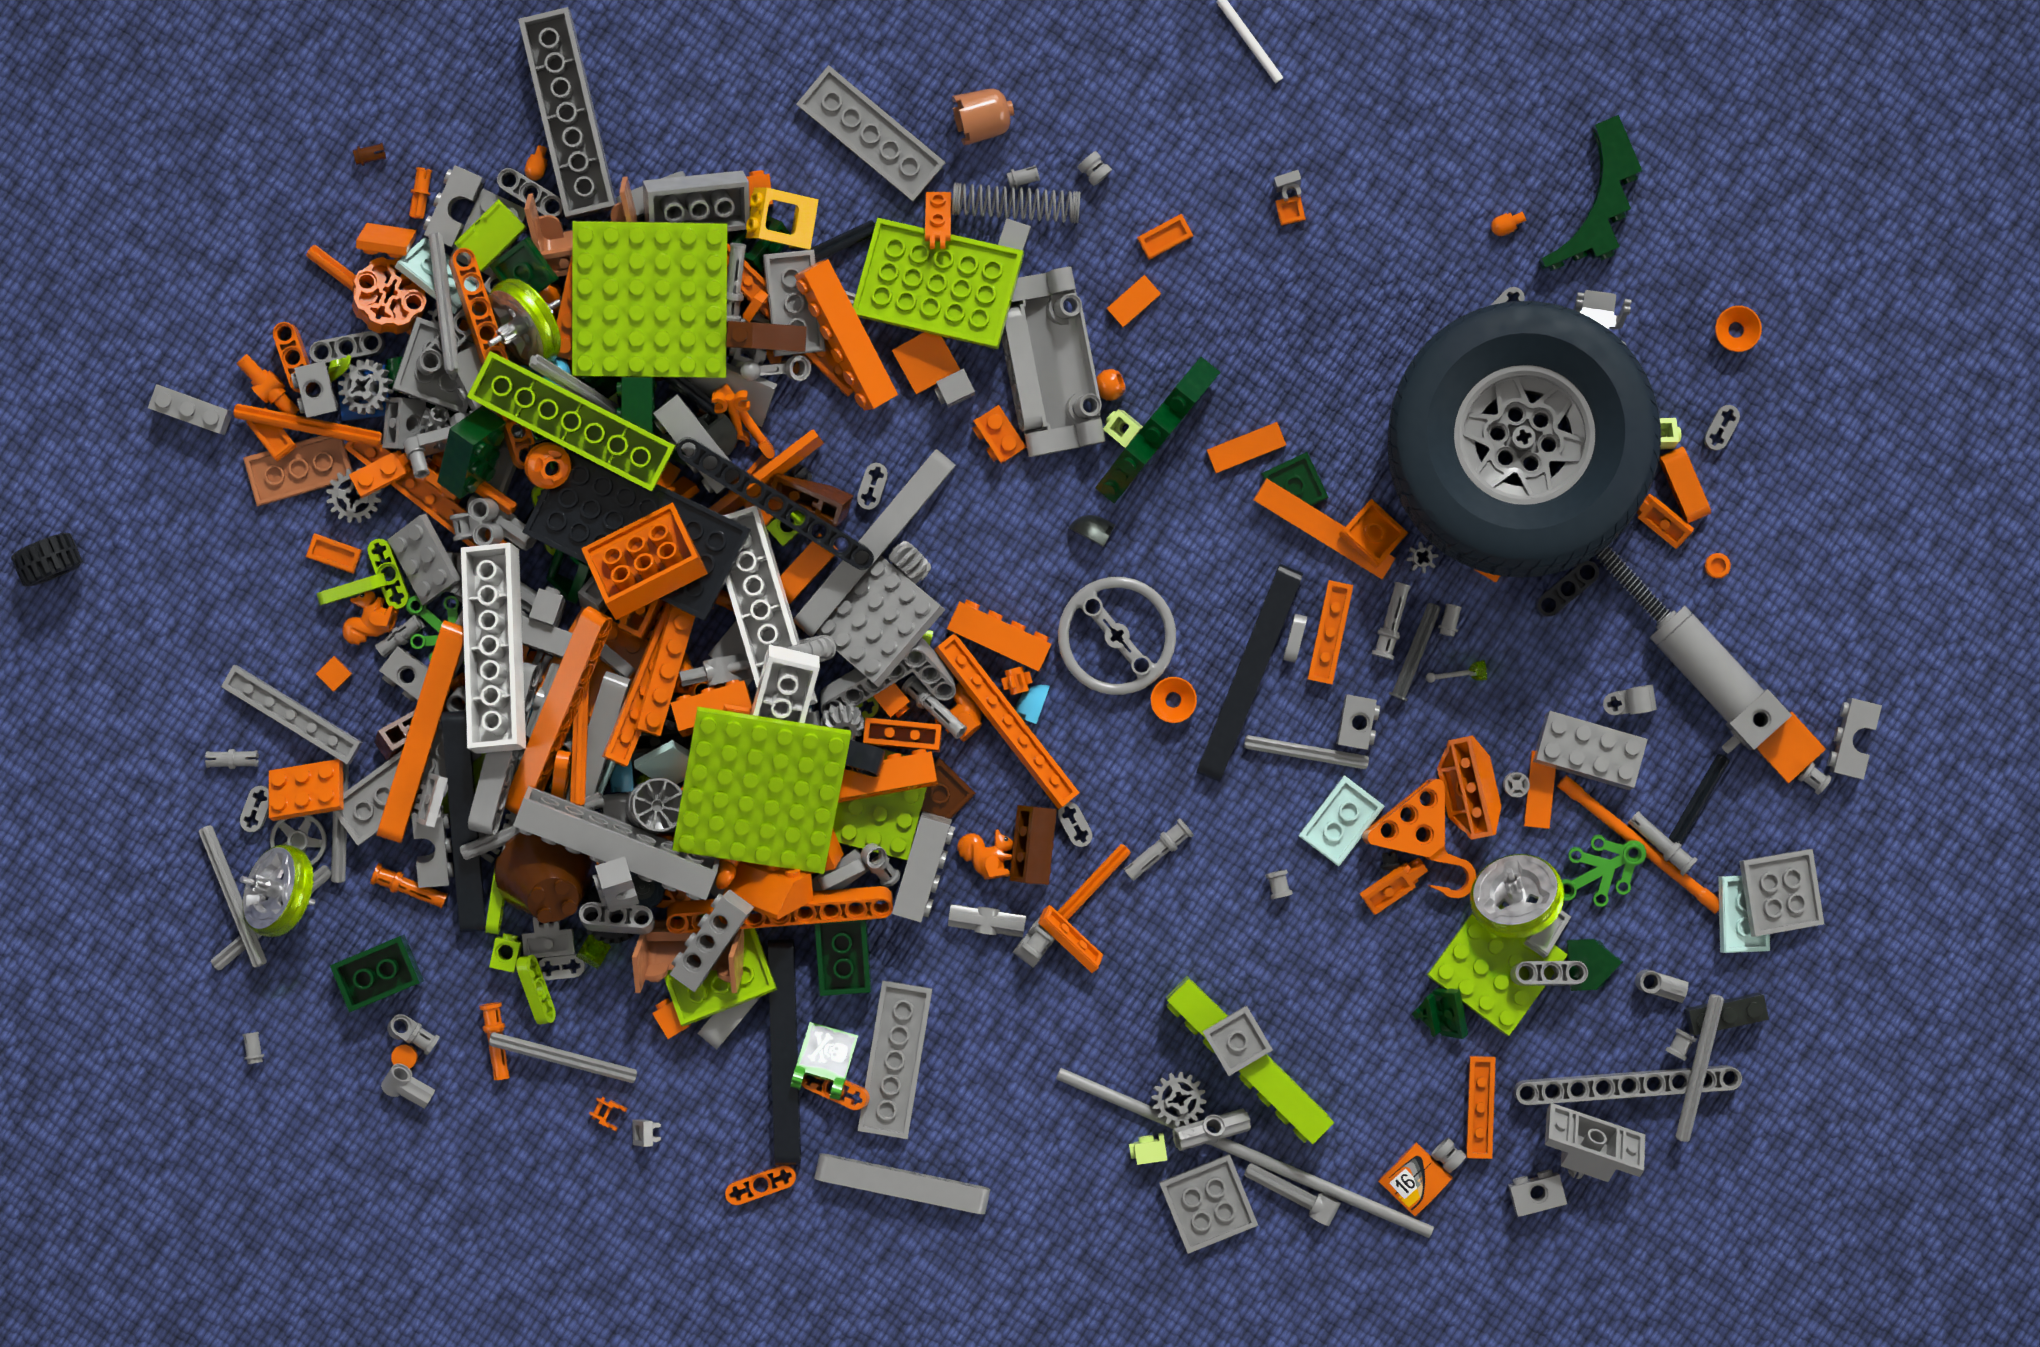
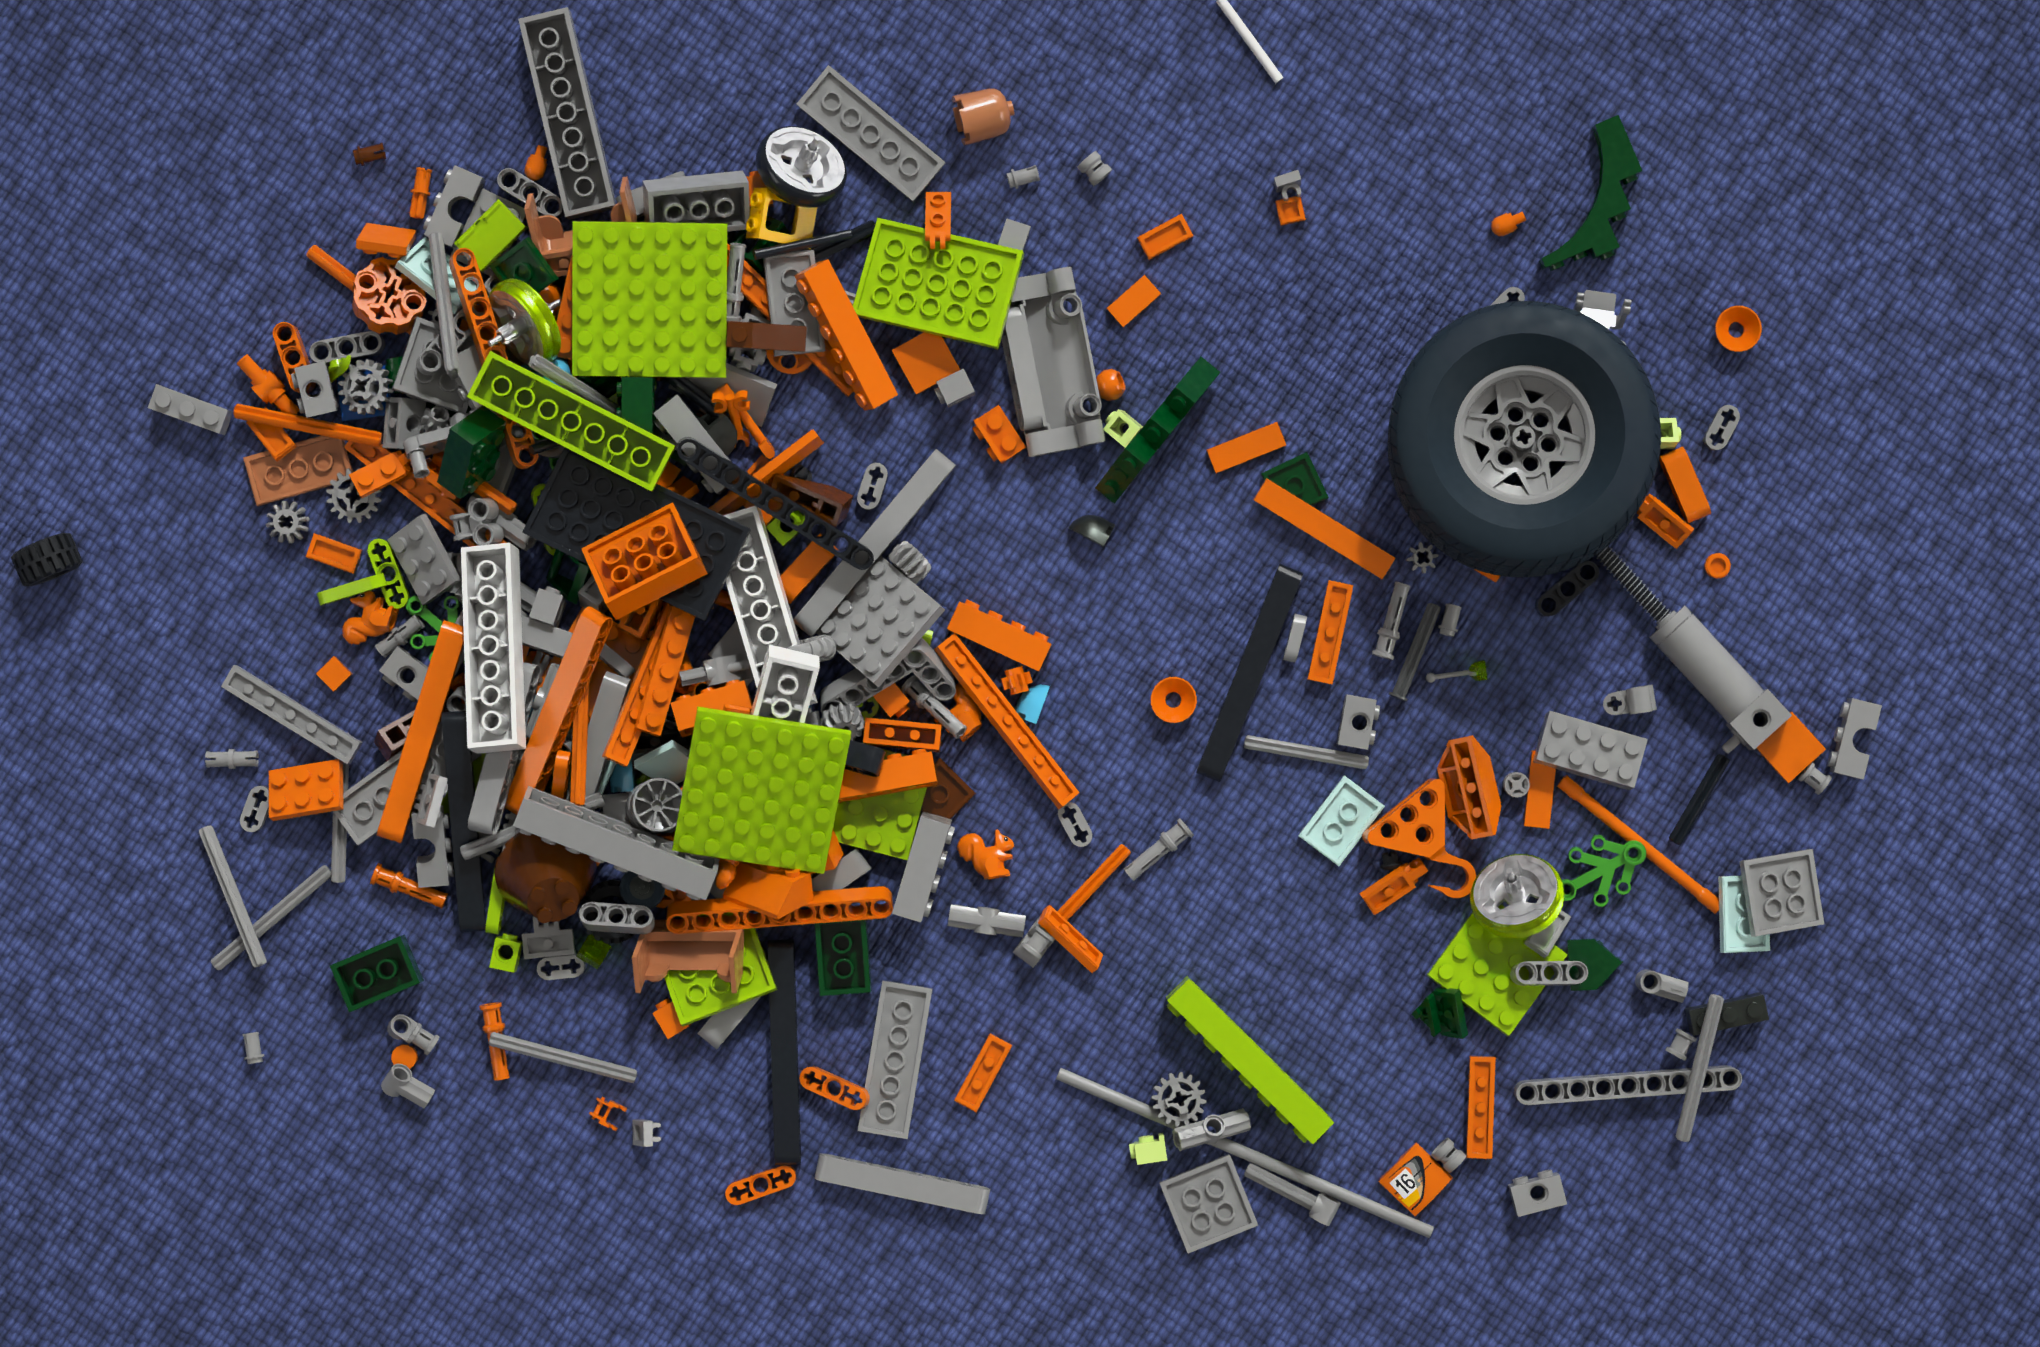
(264, 881): flat silver wheel -> none
(289, 512): none -> light grey gear
(300, 838): light grey wheel -> none
(535, 989): lime beam -> none
(537, 460): orange piece -> none
(615, 885): light grey arch -> none
(735, 911): light grey brick -> none
(751, 370): light grey piece -> none
(755, 305): orange tile -> none
(802, 148): none -> flat silver wheel
(802, 244): none -> black bar
(825, 1055): flag -> none
(841, 874): light grey beam -> none
(880, 865): light grey connector -> none
(959, 193): light grey piece -> none
(983, 1072): none -> orange tile
(1033, 844): reddish brown brick -> none
(1090, 592): light grey piece -> none
(1237, 1040): light grey plate -> none
(1278, 884): light grey bush -> none
(1373, 533): orange tile -> none
(1593, 1144): light grey brick -> none
(1671, 851): light grey pin -> none

